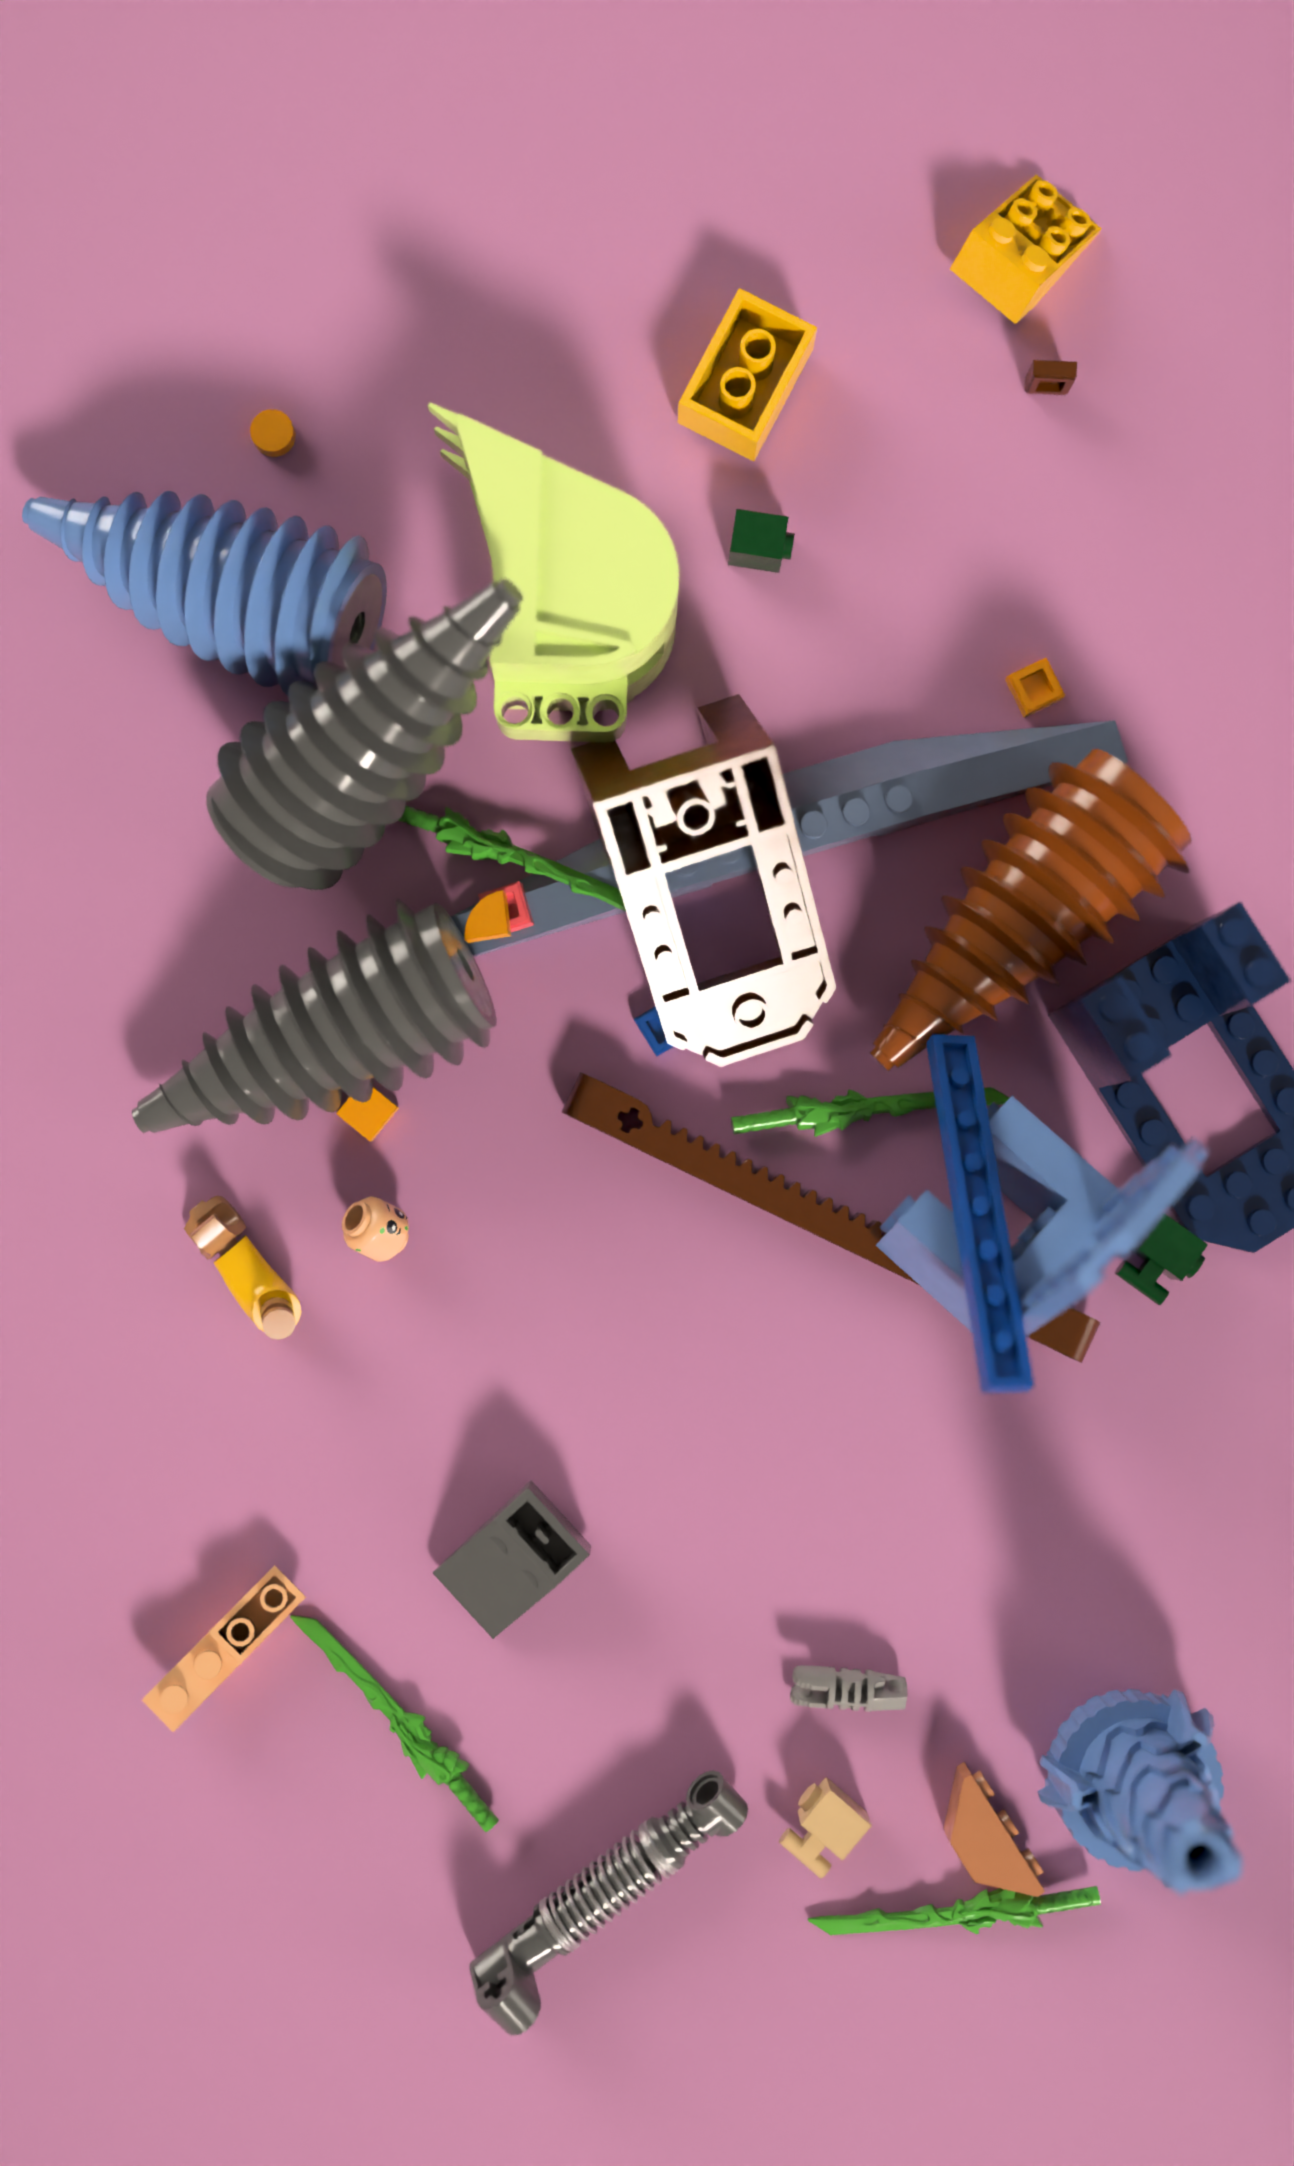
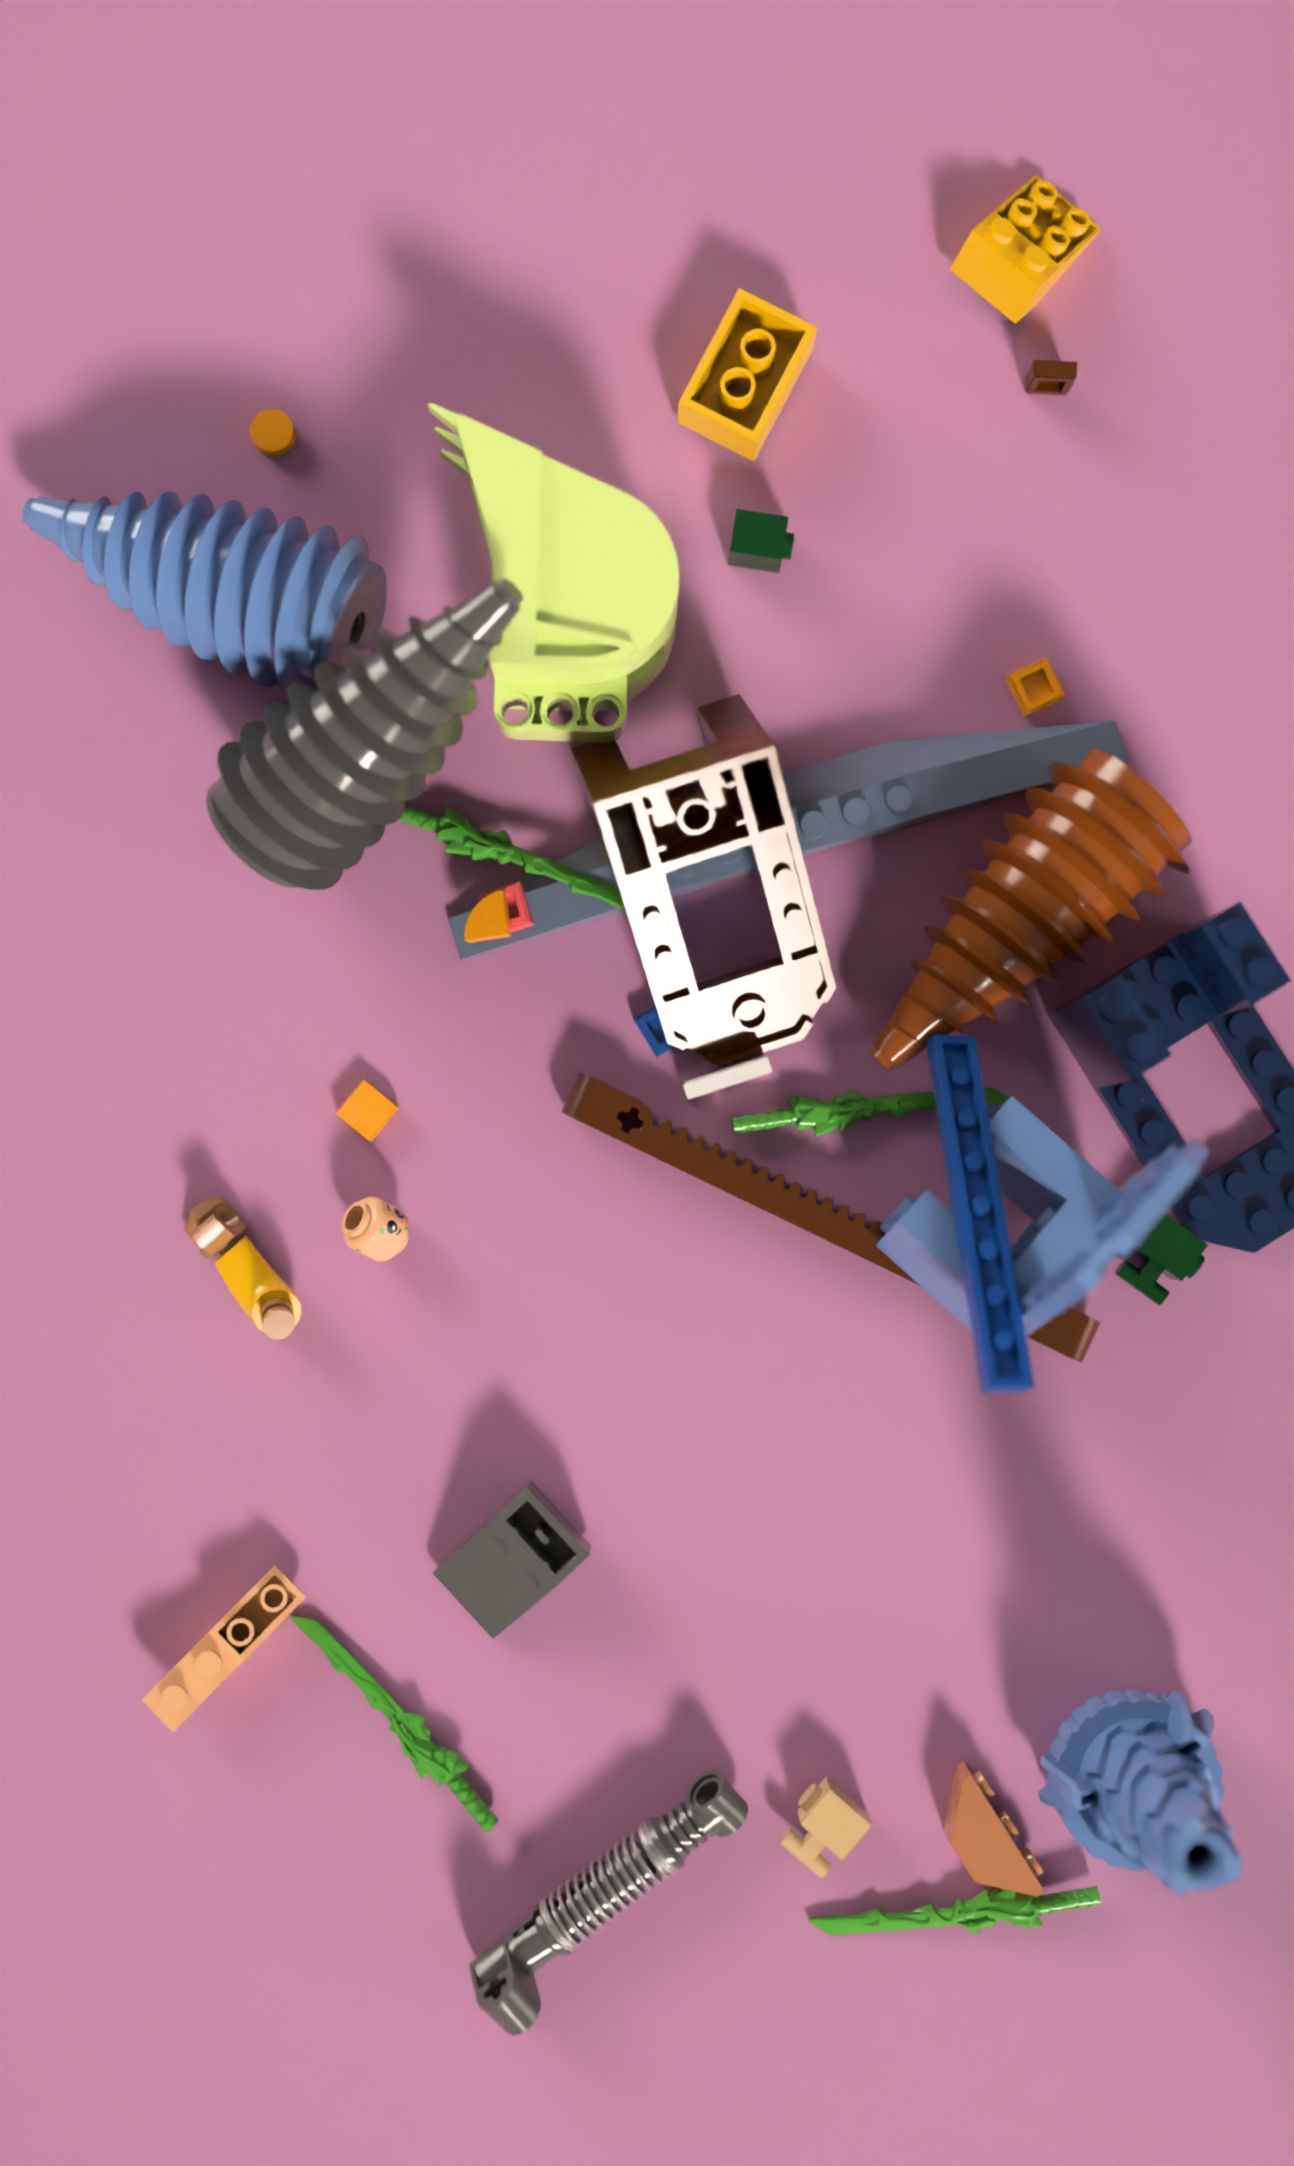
(336, 1028): dark grey cone -> none
(726, 1077): none -> white tile
(848, 1689): light grey hinge -> none

